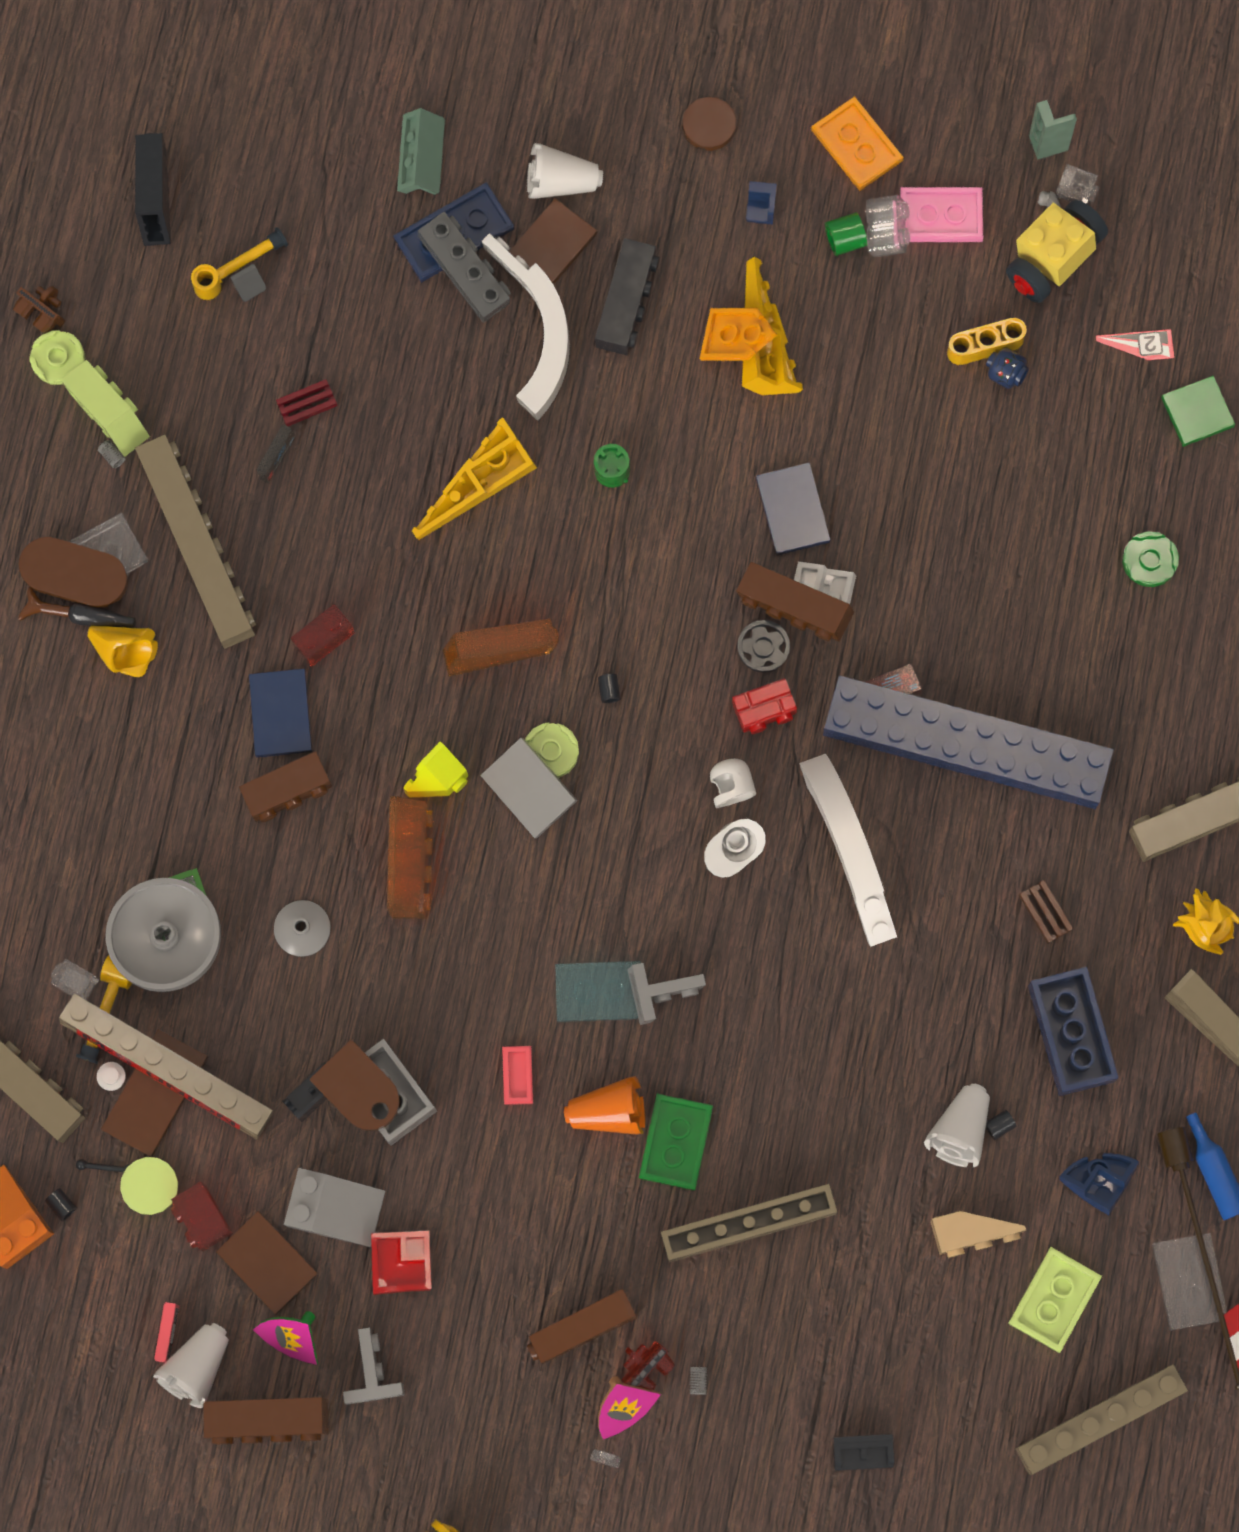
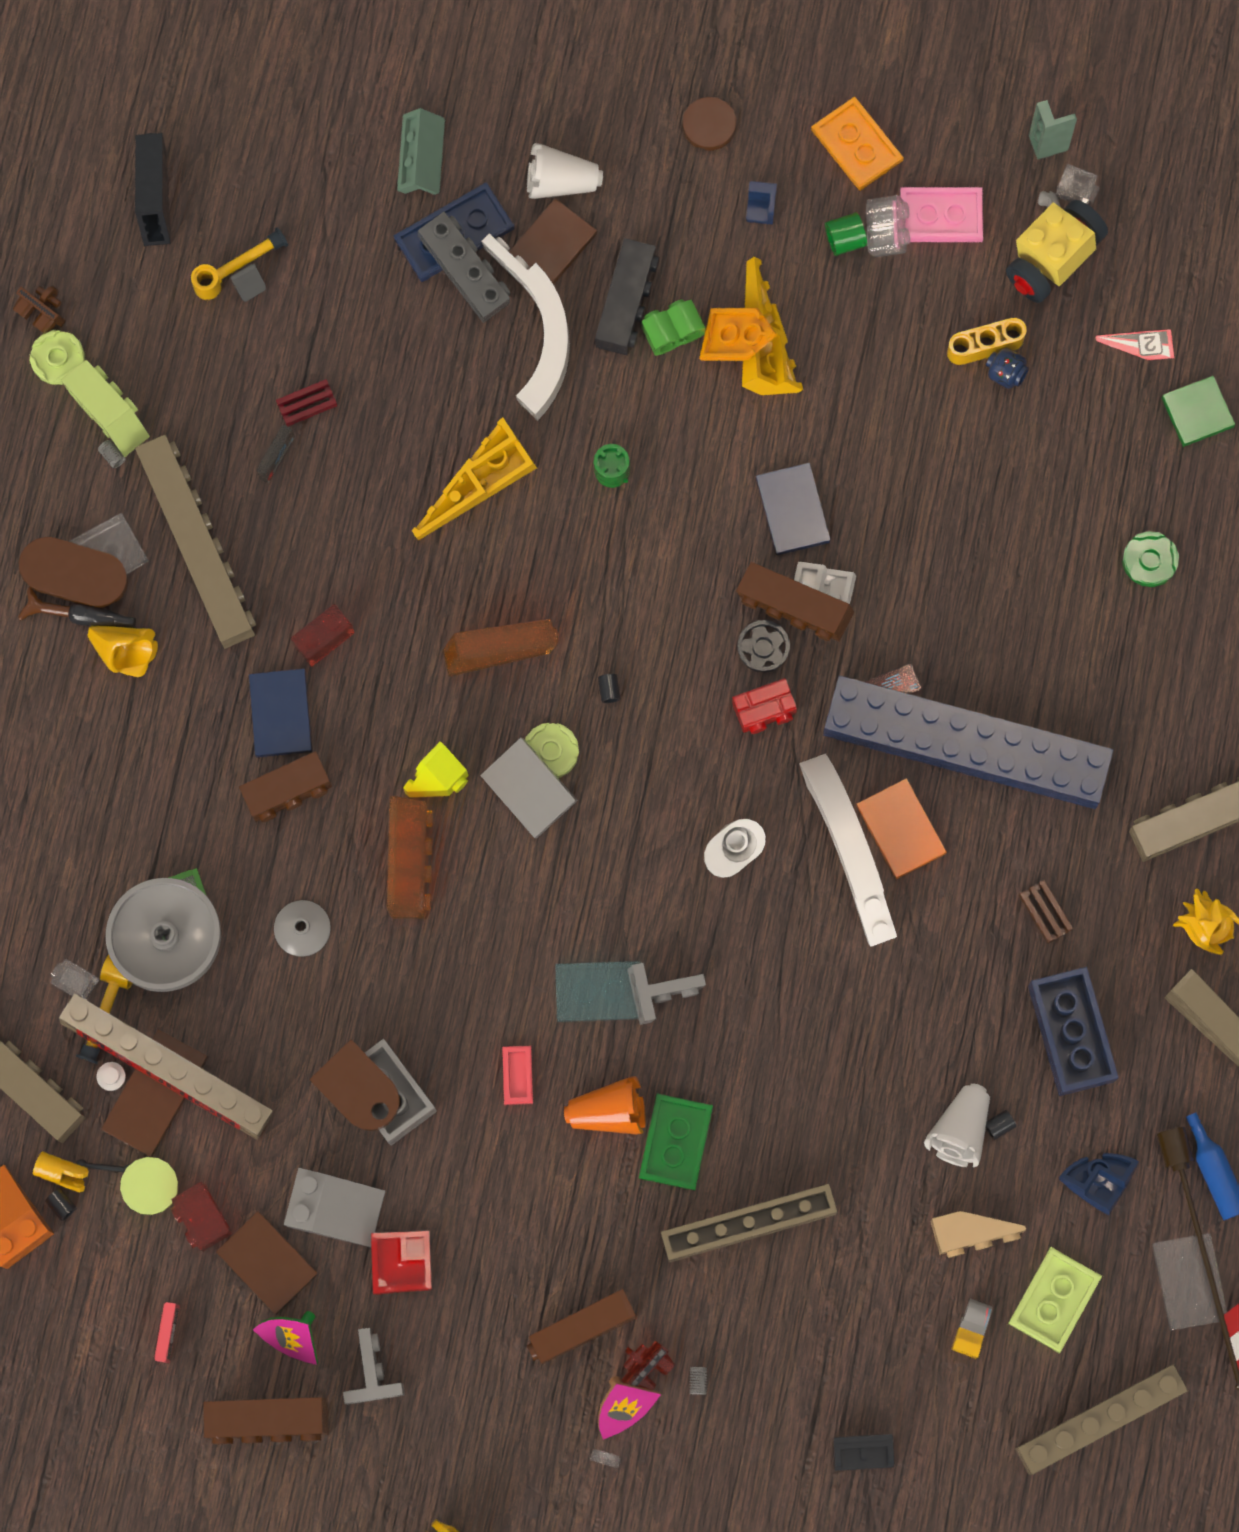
(60, 1171): none -> yellow hinge
(194, 1365): white cone -> none
(305, 1098): black hinge -> none
(672, 327): none -> bright green brick
(733, 782): white helmet -> none
(901, 828): none -> orange tile
(972, 1329): none -> leg

